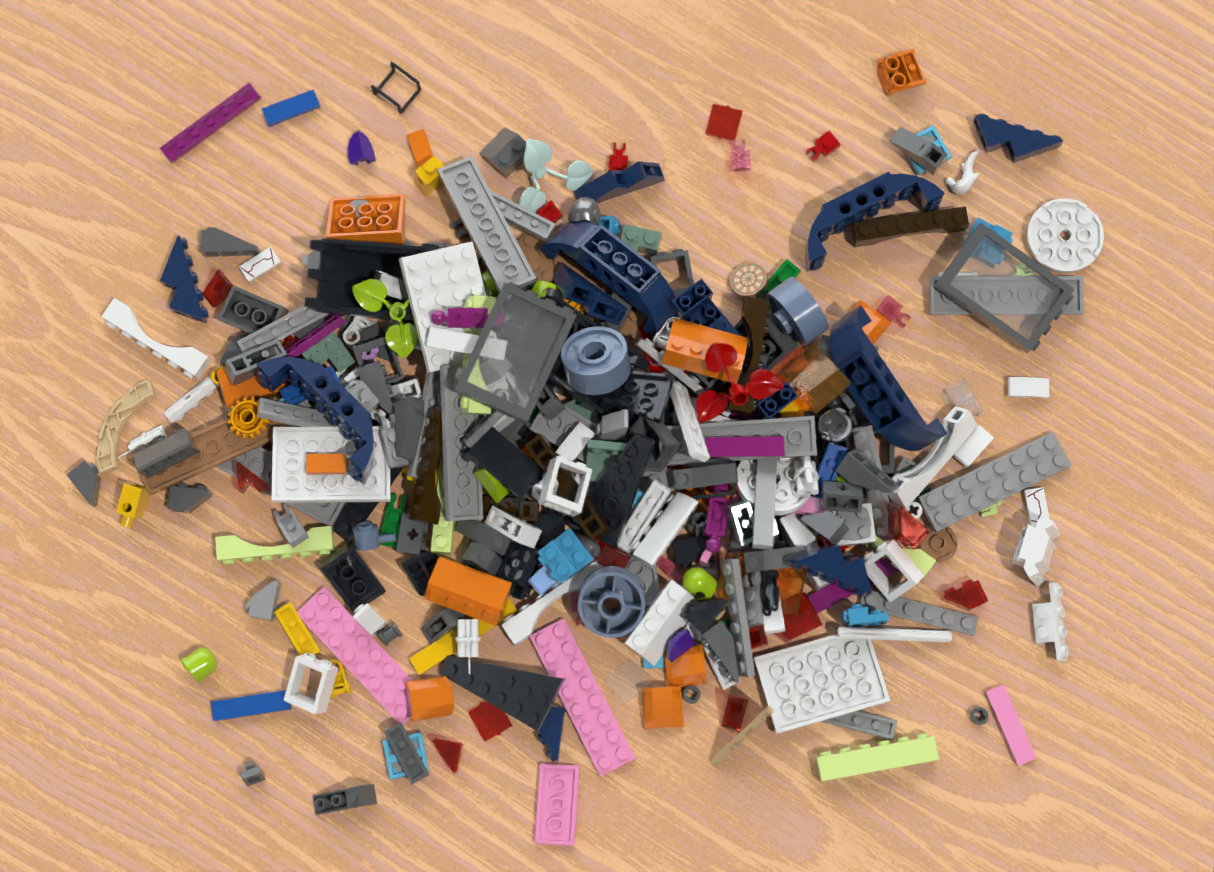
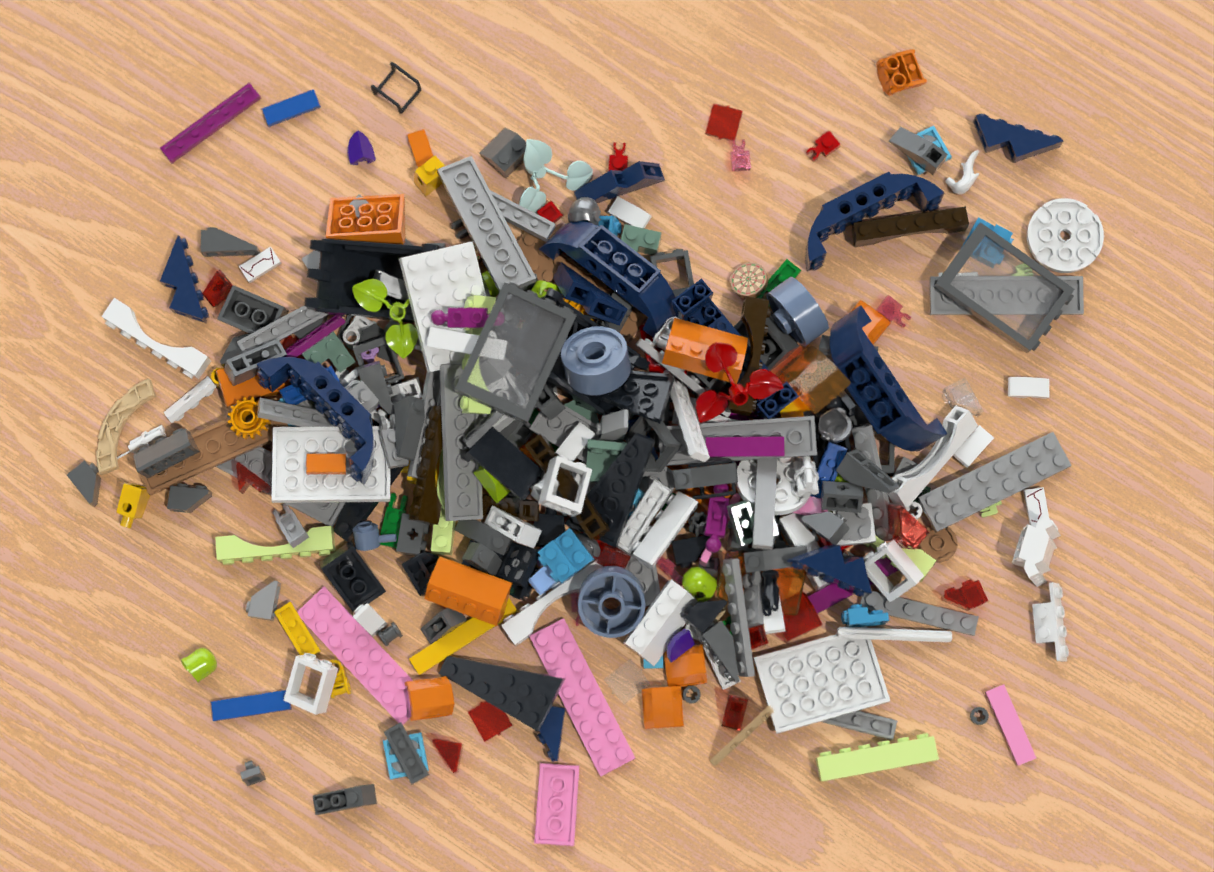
(468, 639): white piece -> none
(629, 213): none -> white slope

